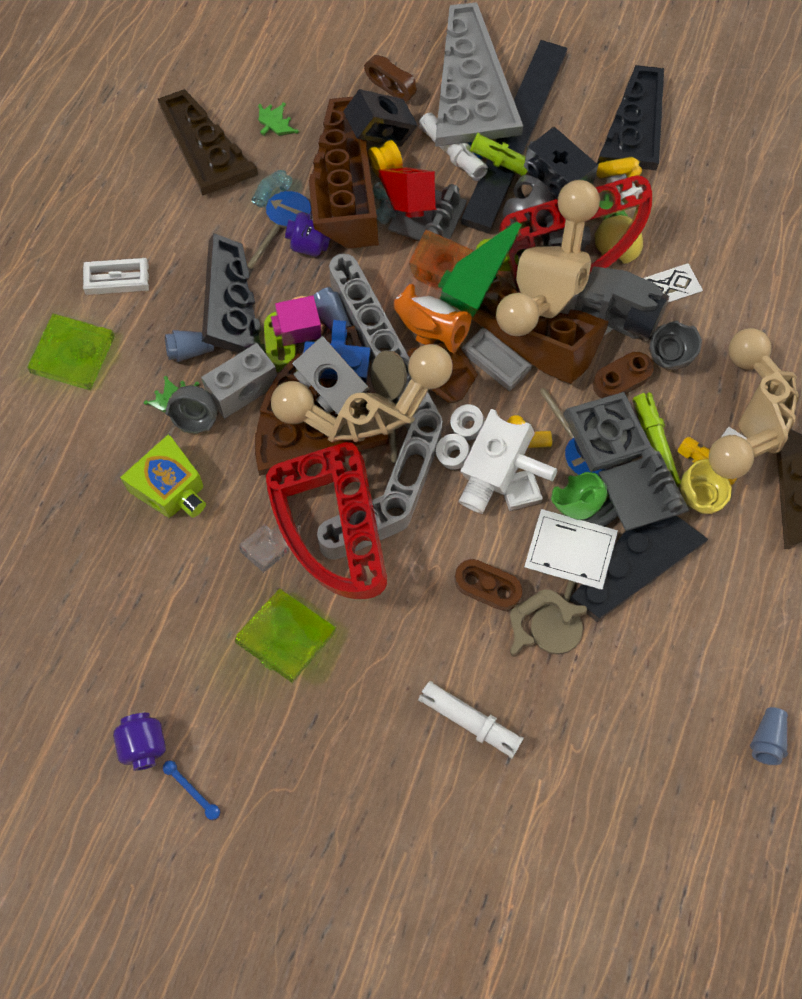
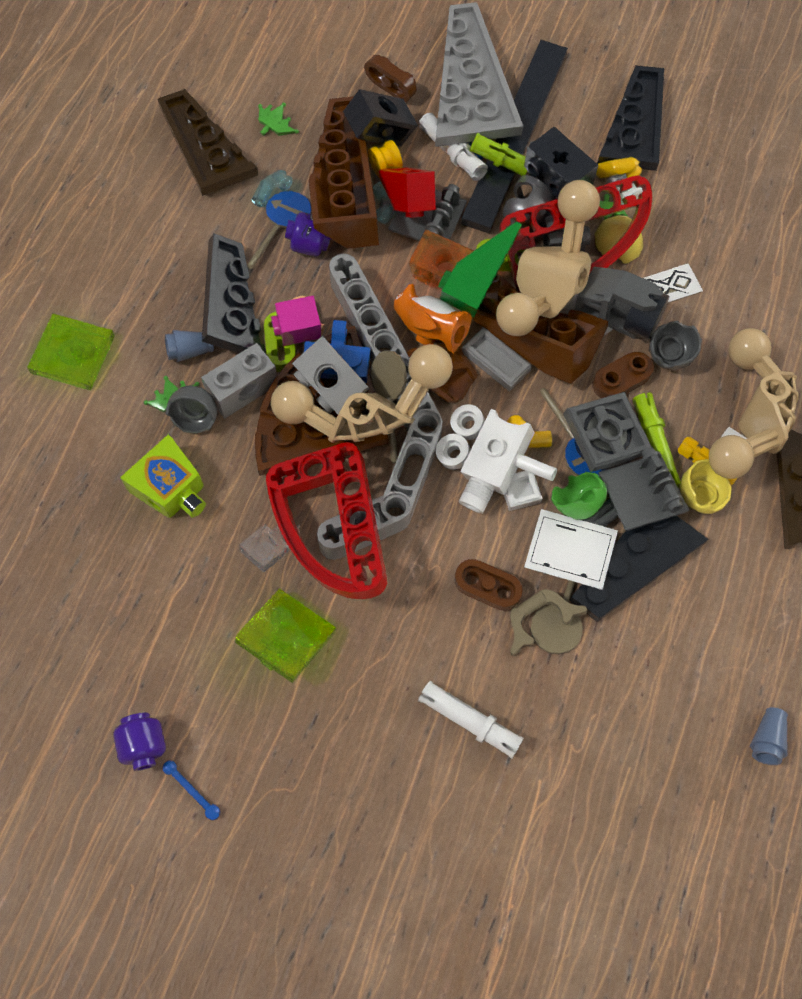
(115, 281): white tile -> none
(330, 307): sand blue cone -> none

